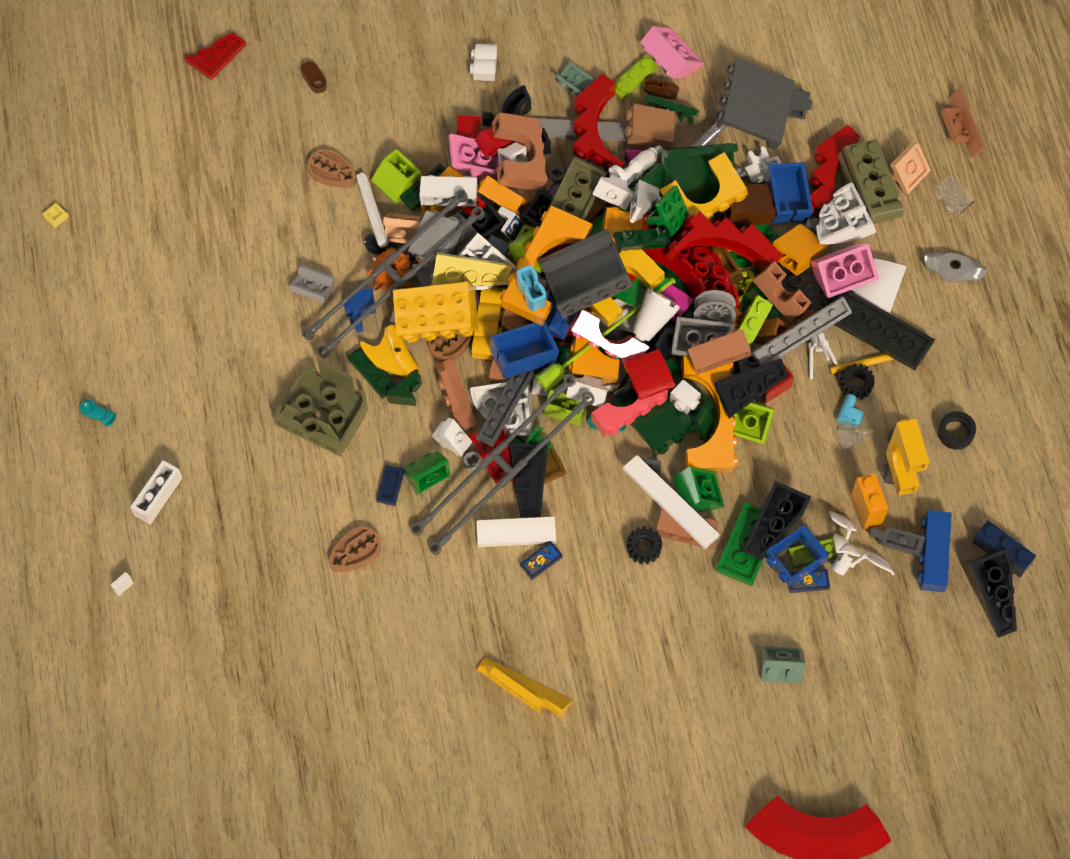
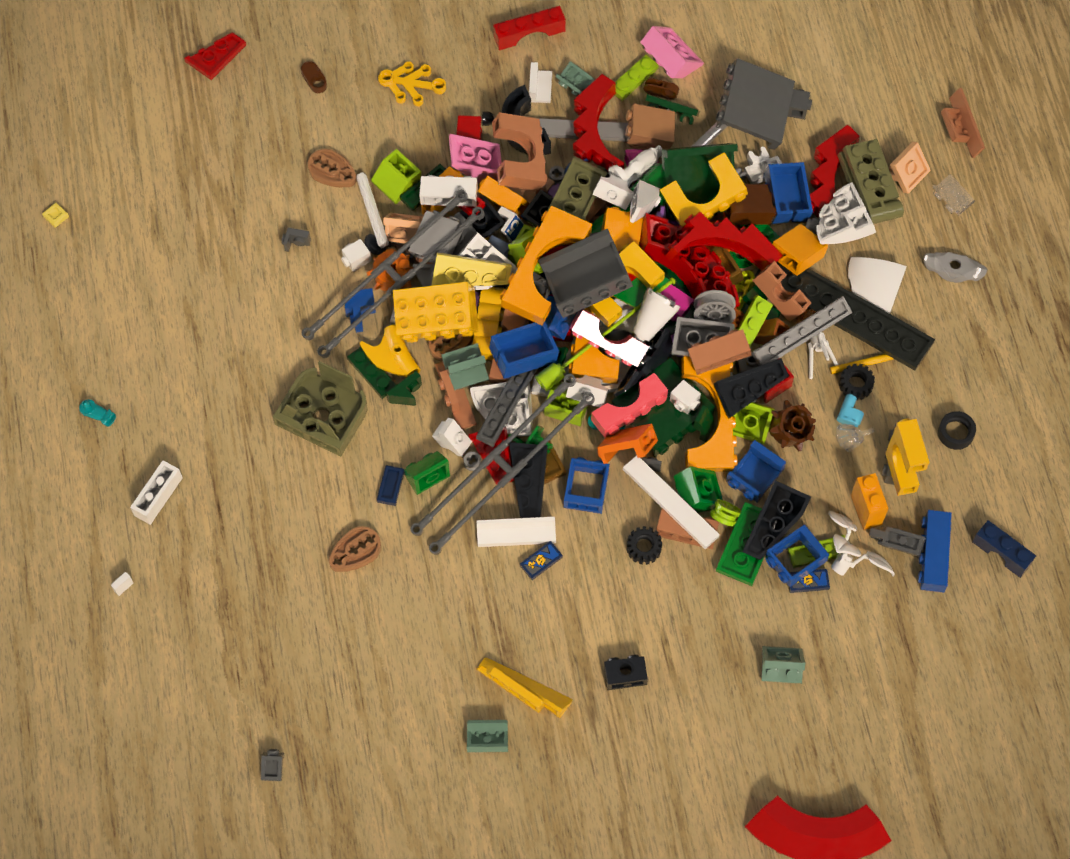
(272, 765): none -> dark grey bracket
(295, 236): none -> dark grey bracket
(312, 284): light grey bracket -> none
(355, 255): none -> white brick
(410, 82): none -> yellow plant
(465, 366): none -> sand green bracket
(484, 62): white brick -> none
(487, 736): none -> sand green bracket
(489, 144): red brick -> none
(511, 31): none -> red arch
(514, 152): white brick -> none
(530, 287): medium azure brick -> none
(540, 84): none -> white panel
(581, 502): none -> blue window
(617, 680): none -> black brick
(640, 438): none -> orange panel
(642, 239): dark green plate -> none
(649, 374): red slope -> none
(670, 211): green bracket -> none
(725, 512): none -> lime wheel
(756, 472): none -> blue panel
(792, 425): none -> reddish brown brick
(845, 269): bright pink slope -> none
(994, 587): black wedge -> none

